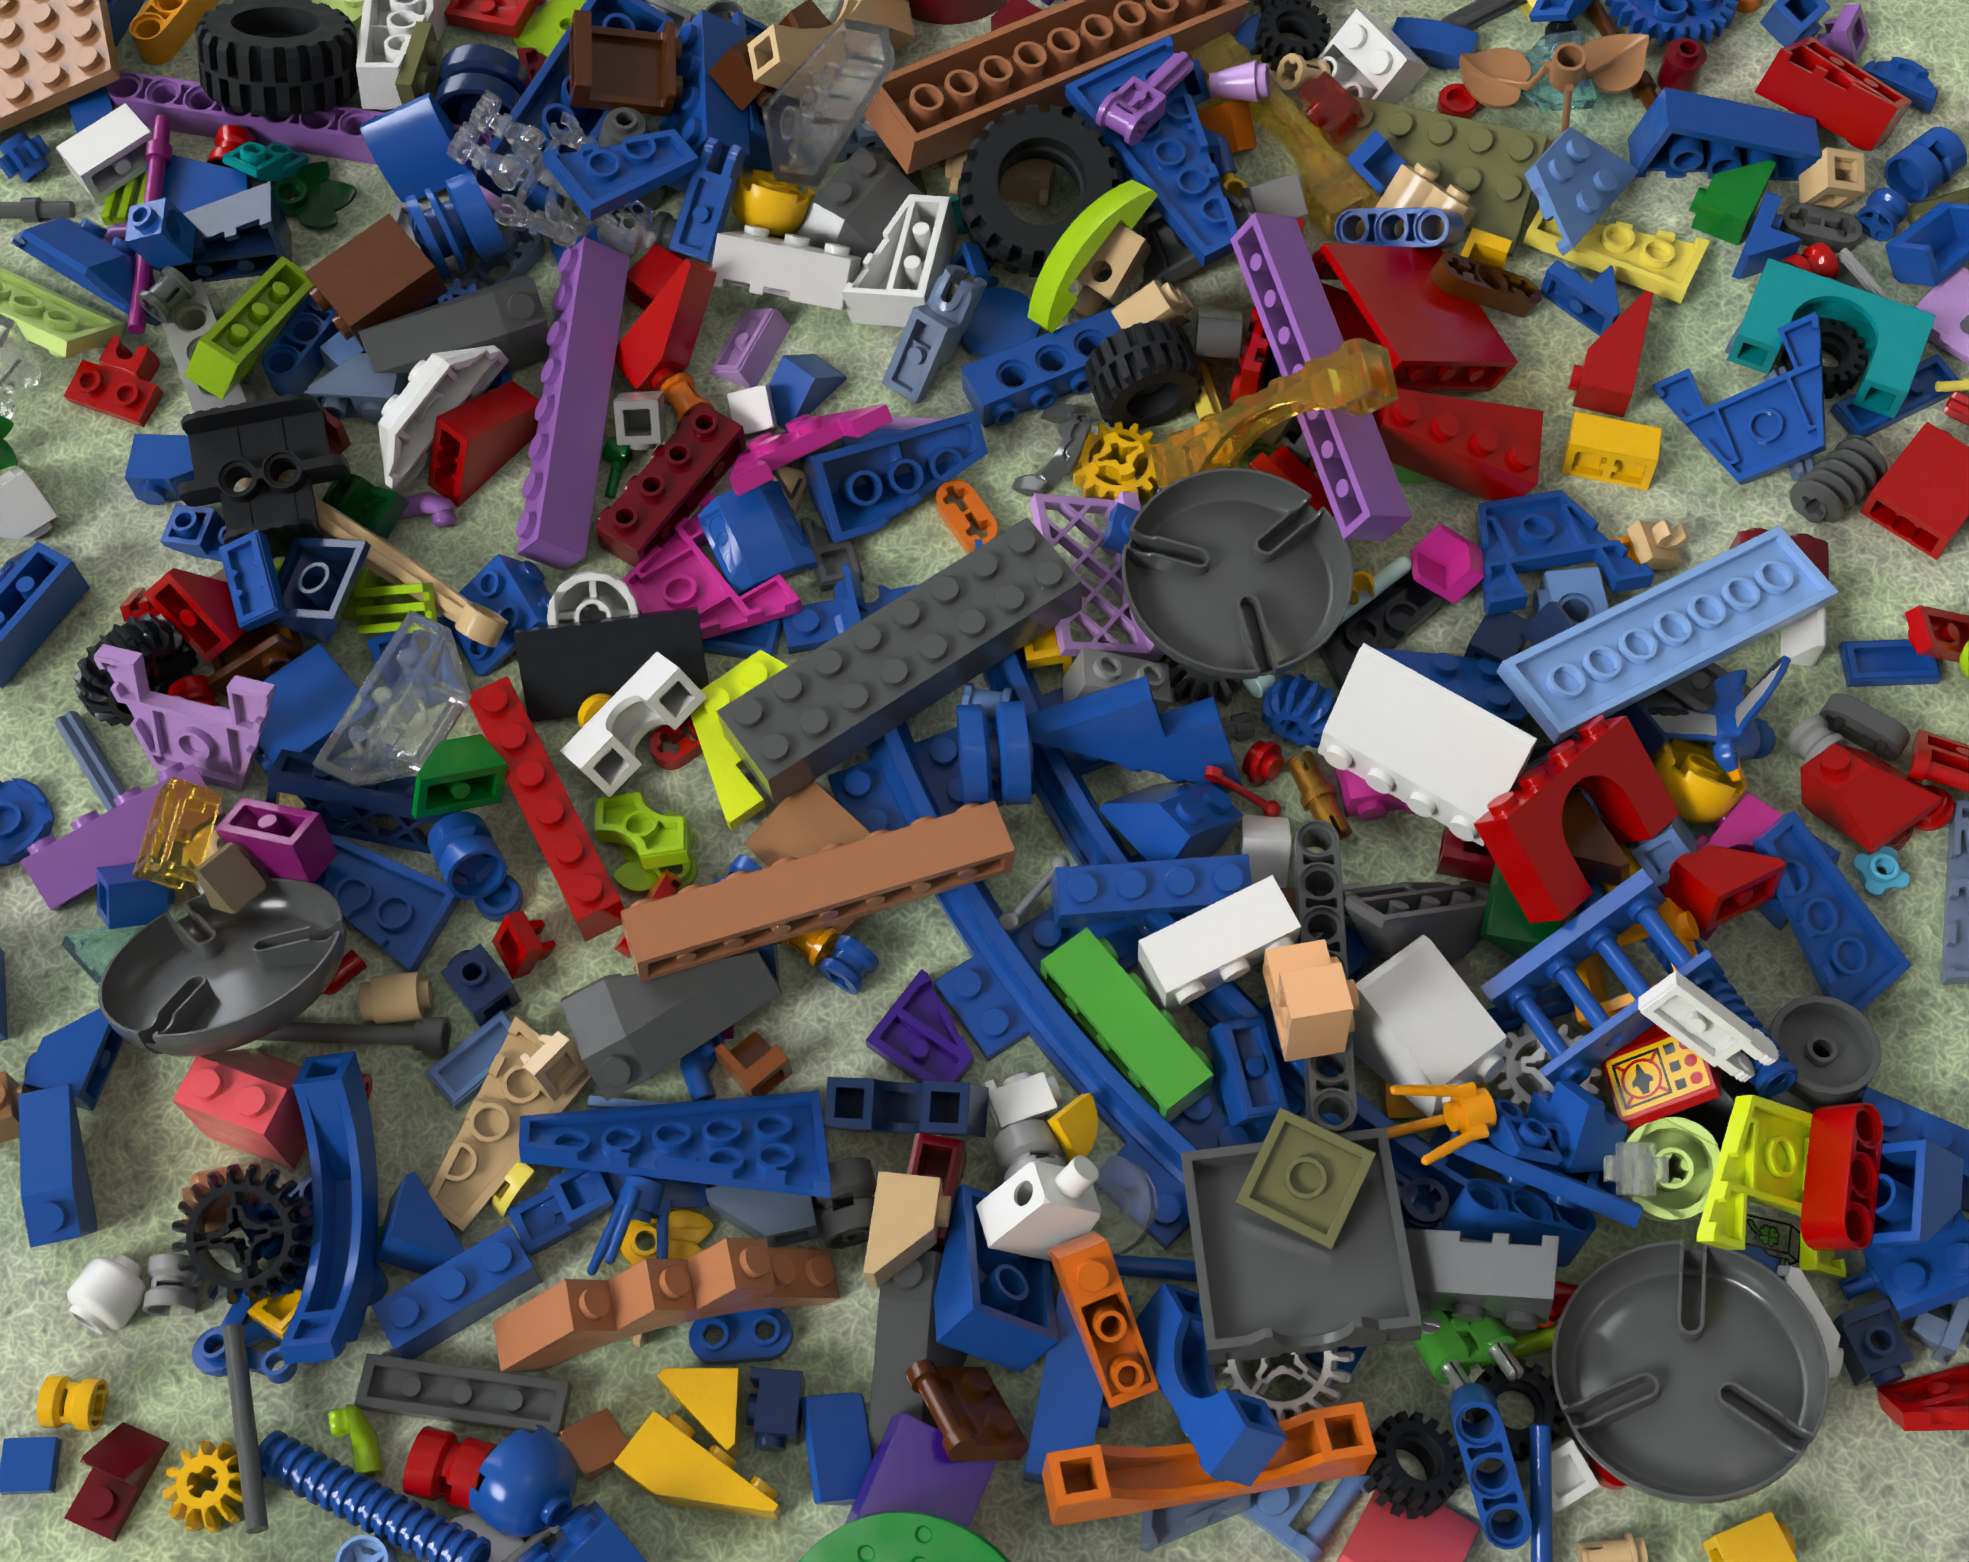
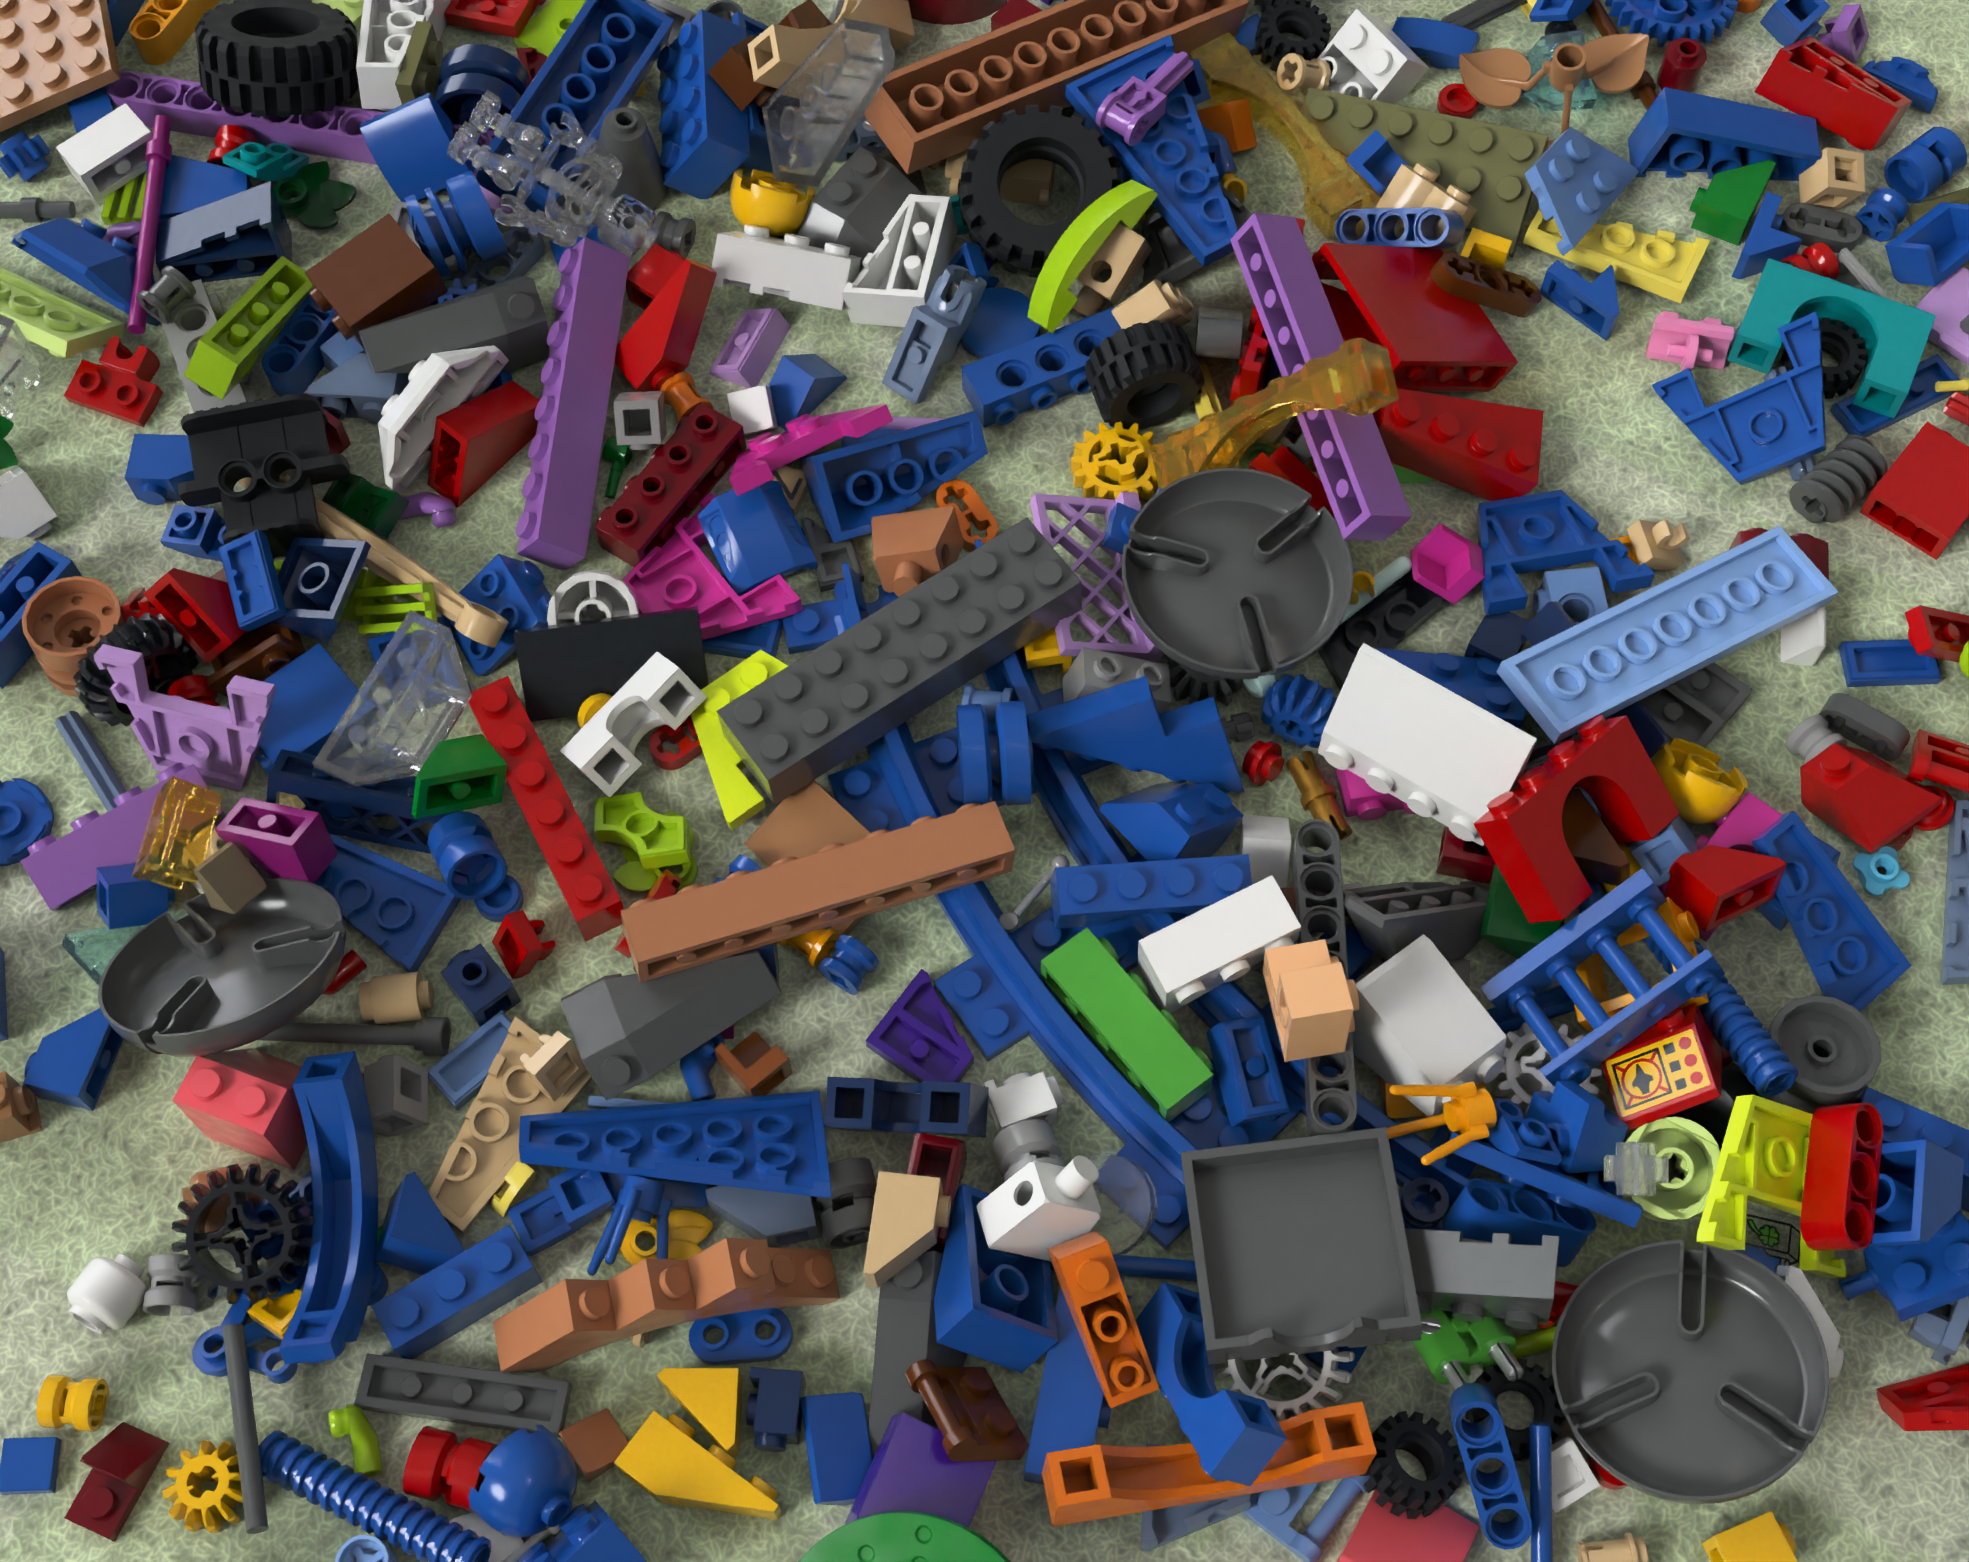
(53, 1168): blue slope -> none
(65, 621): none -> nougat wheel
(160, 233): blue brick -> none
(396, 1095): none -> light grey brick
(617, 174): blue wing -> none
(623, 67): reddish brown panel -> none
(707, 202): blue hinge -> none
(914, 546): none -> nougat torso
(1074, 432): dark grey helmet -> none
(1076, 1126): yellow tile -> none
(1216, 775): red hinge -> none
(1242, 82): lavender cone -> none
(1276, 197): light grey brick -> none
(1305, 1178): olive plate -> none
(1330, 107): clear red brick -> none
(1611, 450): yellow hinge -> none
(1612, 362): red slope -> none
(1689, 341): none -> bright pink hips
(1706, 1026): white hinge -> none
(1731, 721): blue animal -> none
(1860, 1356): dark blue brick -> none

